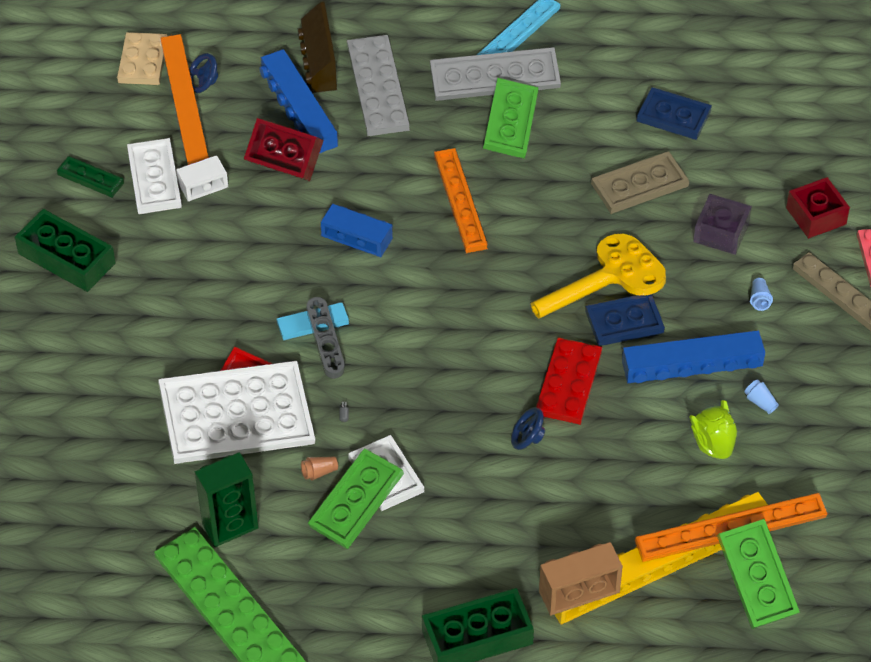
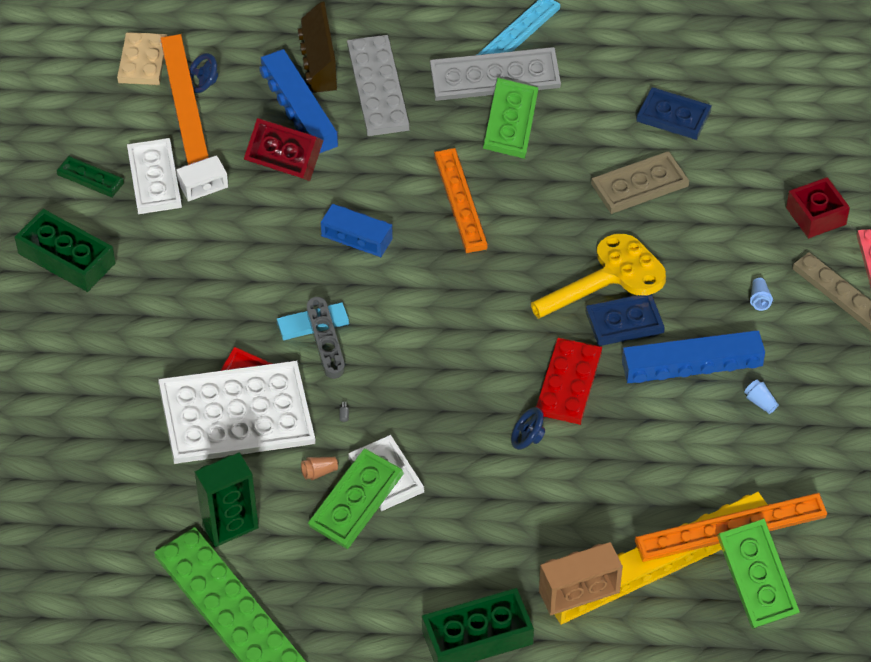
(715, 431): lime helmet -> none
(722, 224): clear purple brick -> none

